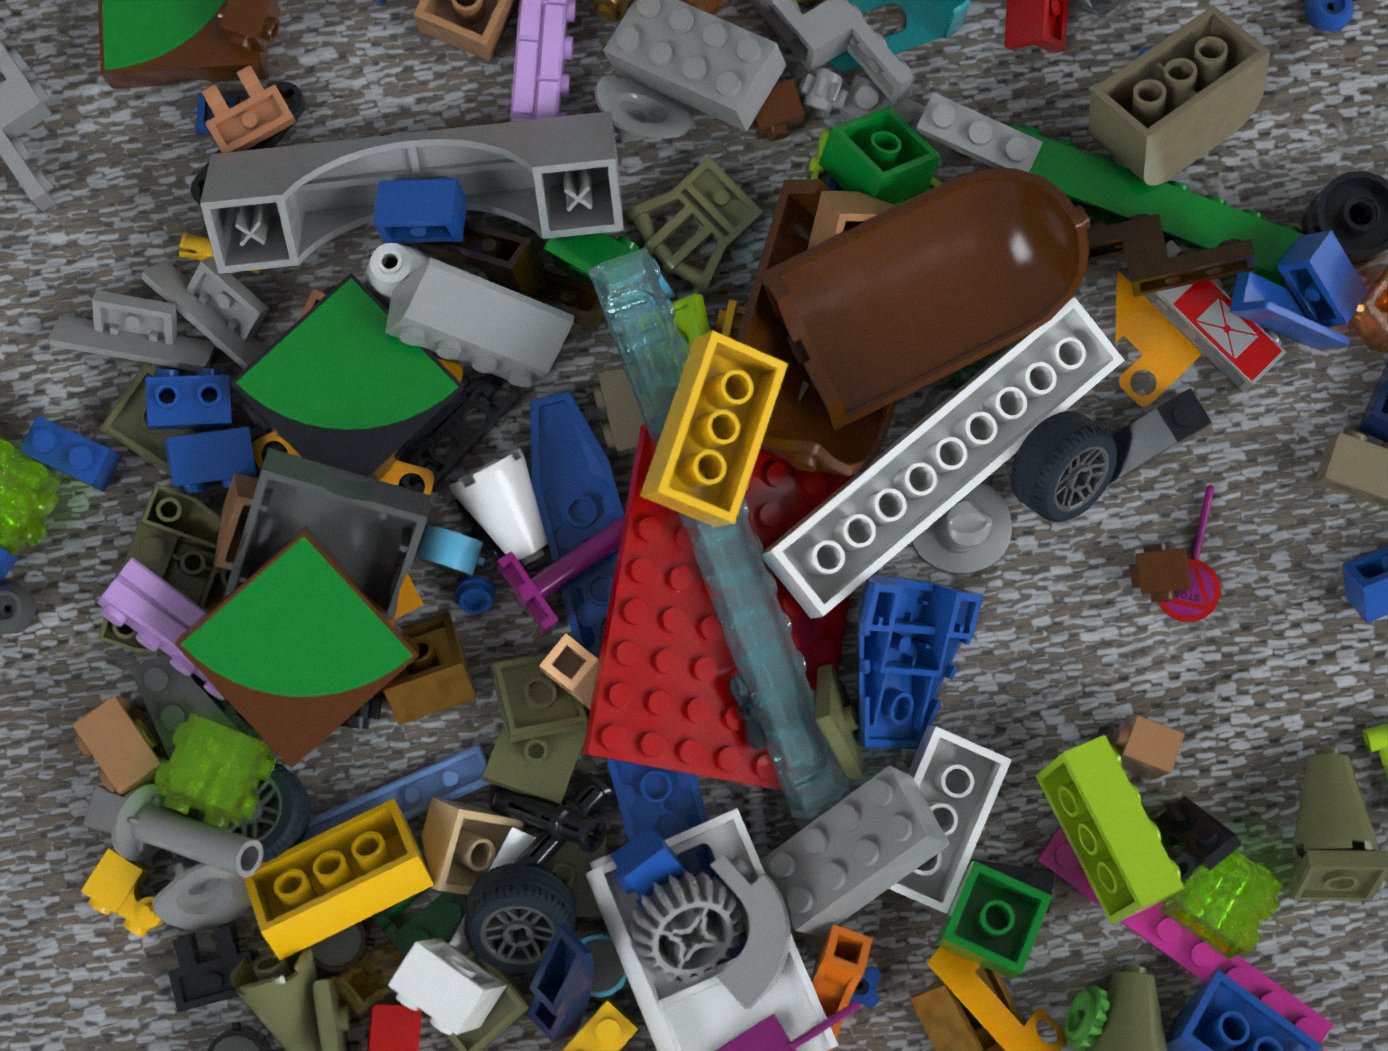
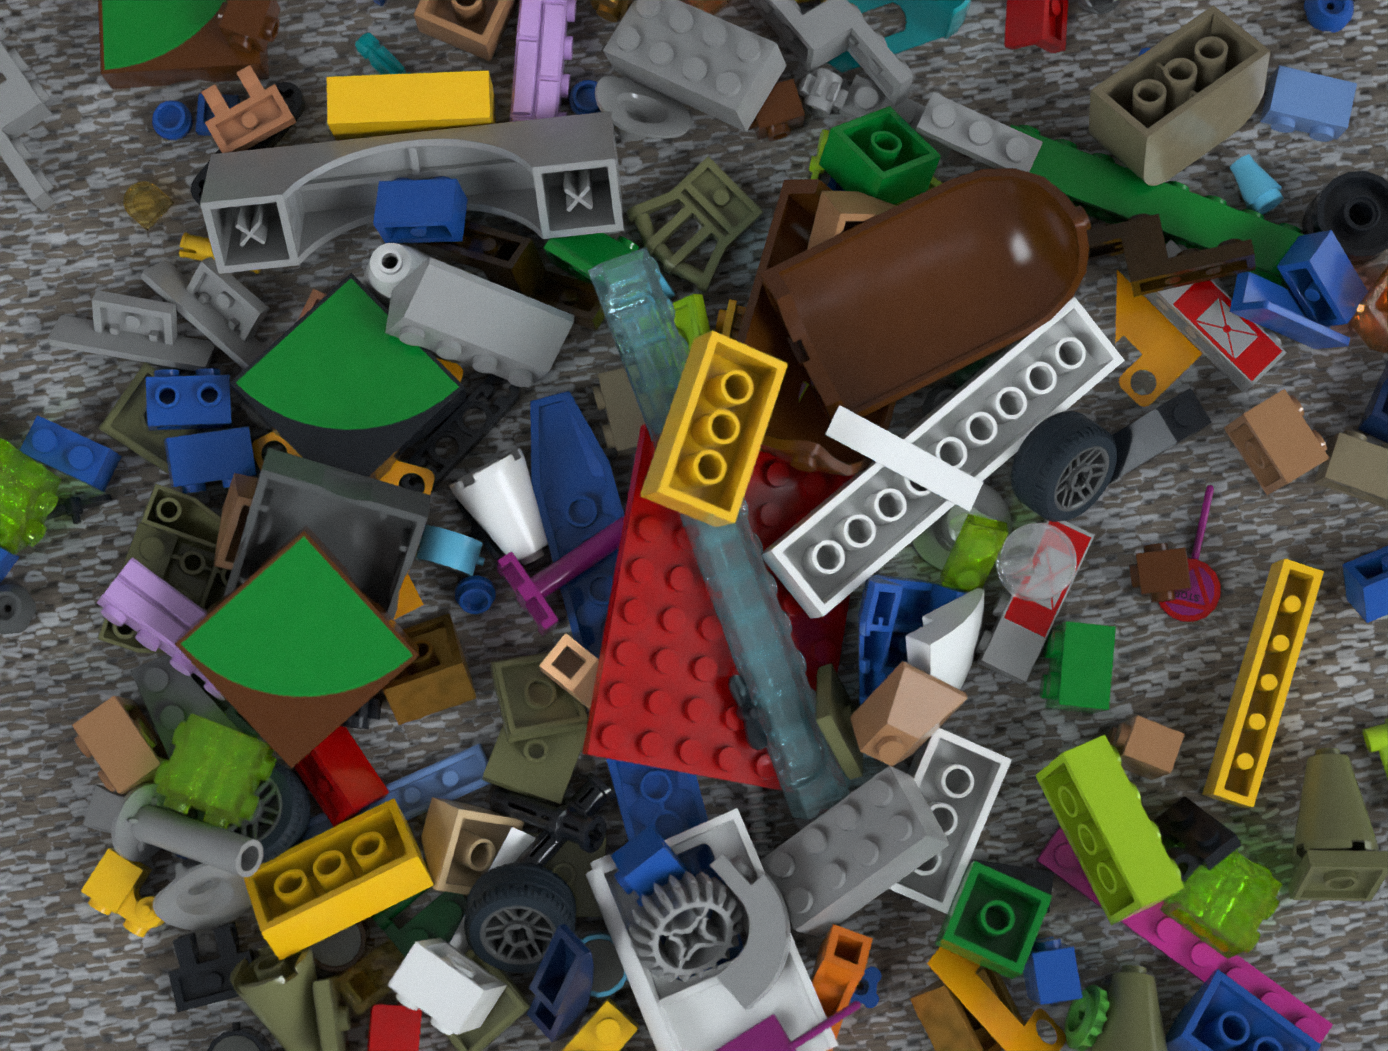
(74, 507): none -> black piece
(146, 203): none -> clear yellow tile
(172, 120): none -> blue plate
(340, 777): none -> red panel
(378, 56): none -> teal axle
(408, 103): none -> yellow brick
(583, 99): none -> blue plate
(903, 713): none -> medium nougat slope
(904, 458): none -> white sticker
(948, 639): none -> white brick
(974, 553): none -> clear neon green plate
(1024, 624): none -> light grey brick
(1036, 562): none -> clear head
(1051, 972): none -> blue brick
(1078, 667): none -> green brick
(1256, 186): none -> medium azure cone
(1263, 683): none -> yellow brick
(1277, 441): none -> medium nougat brick
(1308, 103): none -> medium blue brick

